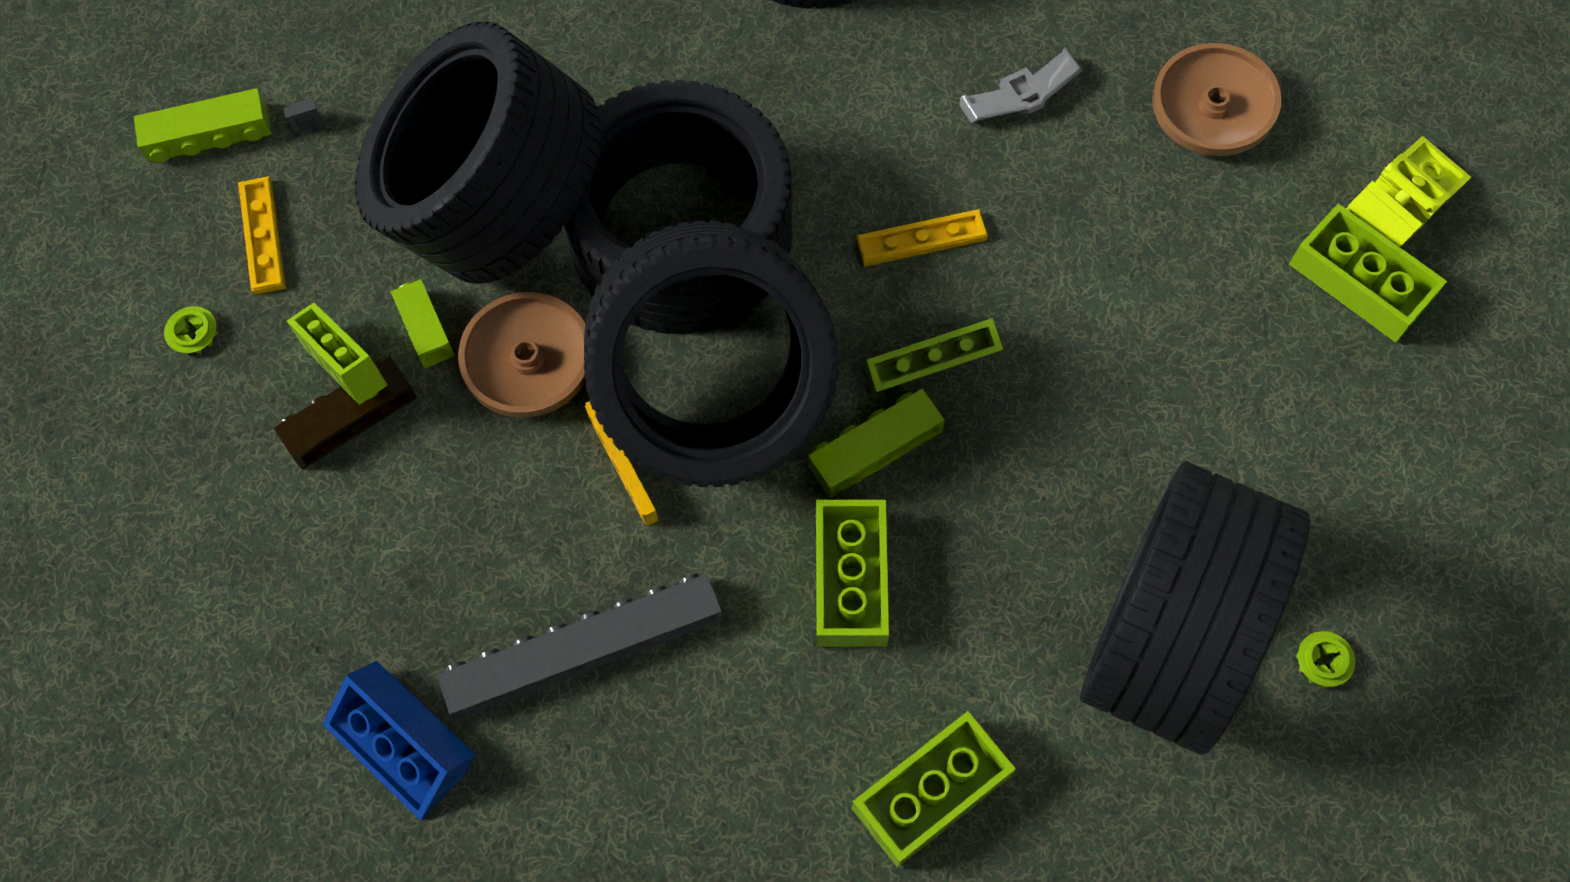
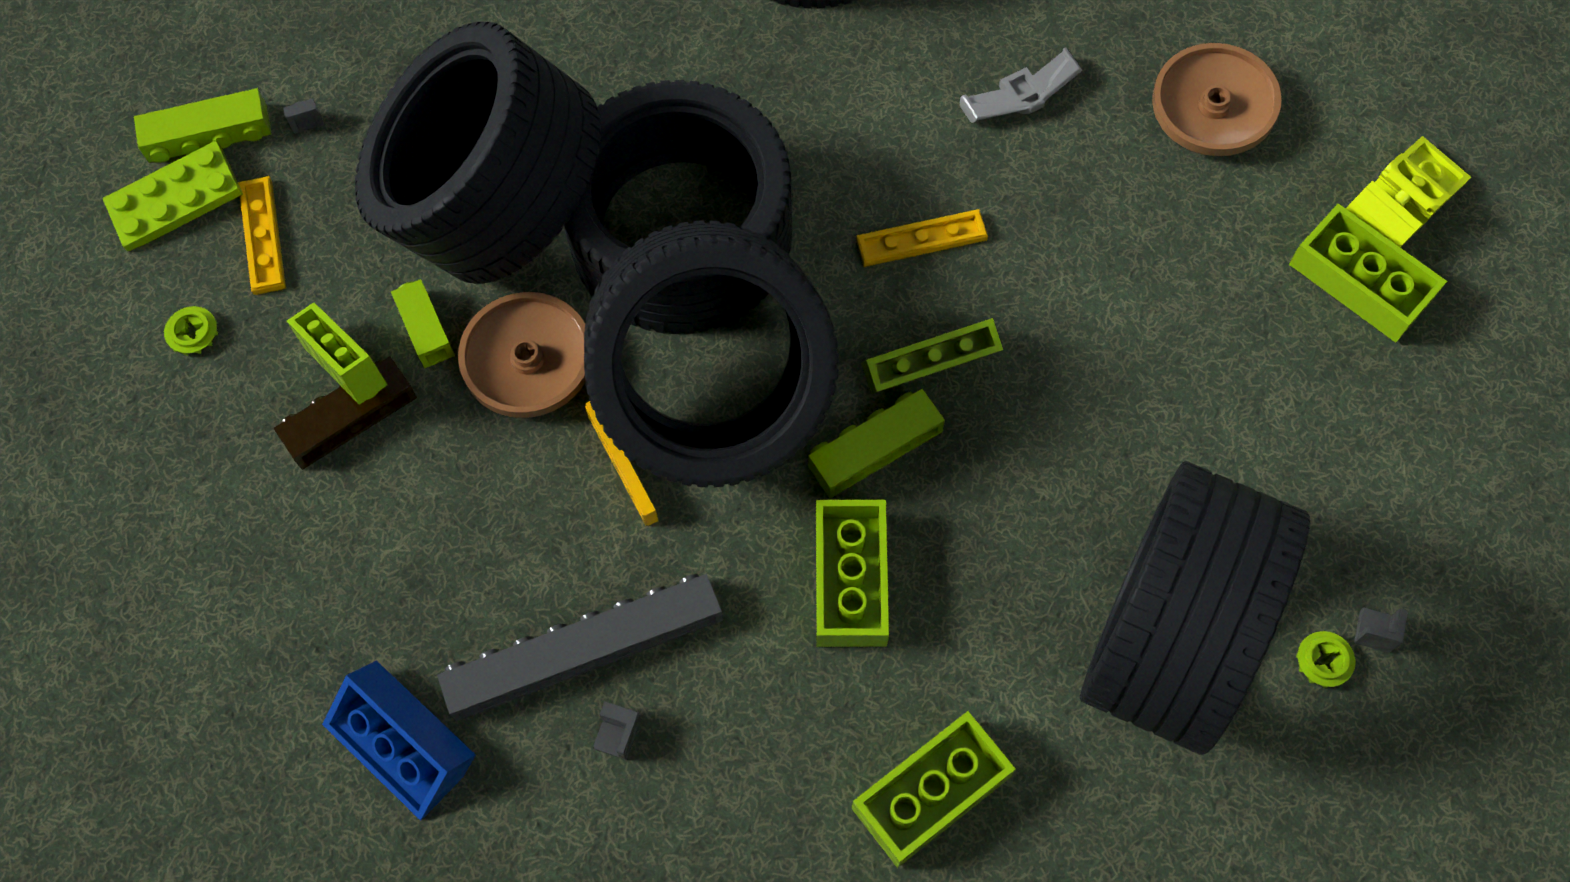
(172, 196): none -> lime plate
(617, 730): none -> dark grey panel
(1380, 629): none -> dark grey panel

